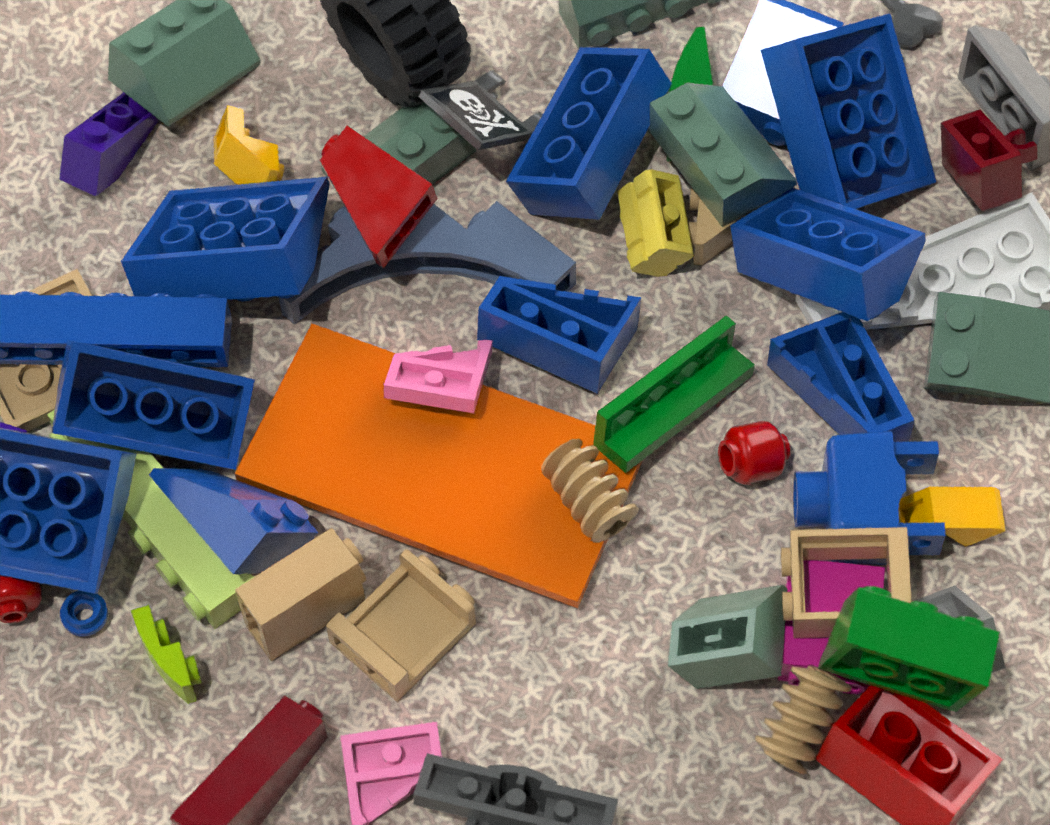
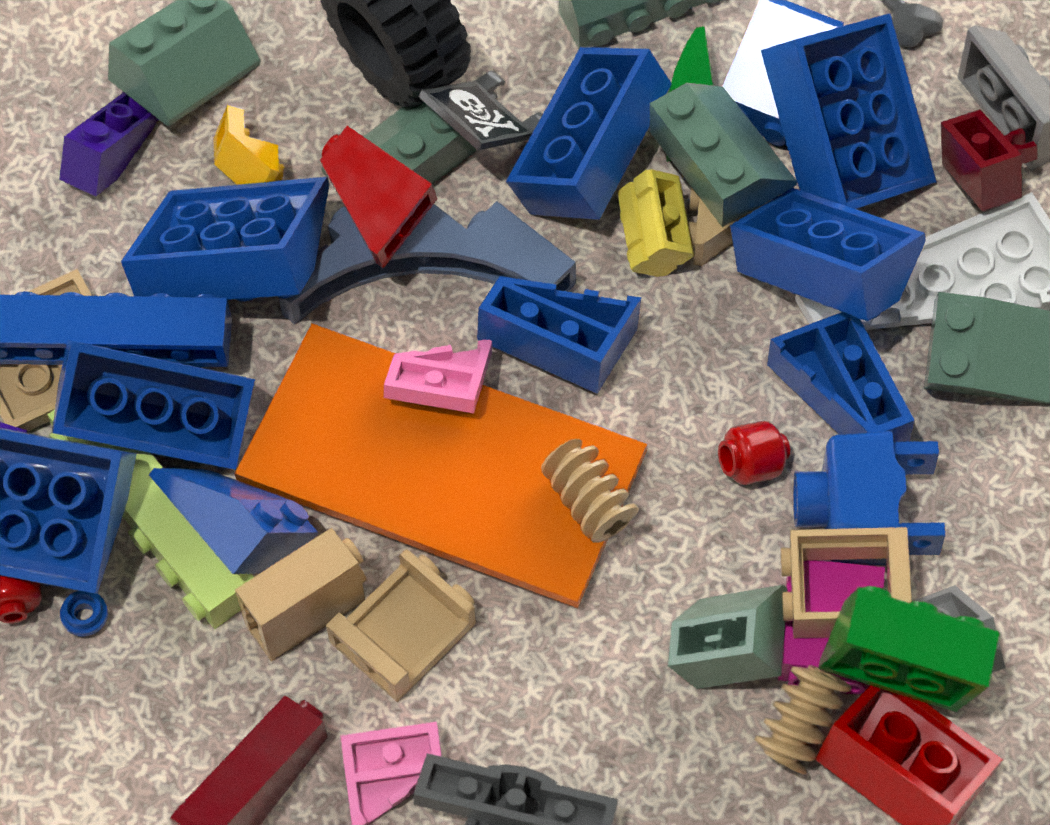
(167, 658): lime slope -> none
(671, 396): green fence -> none
(968, 512): yellow slope -> none

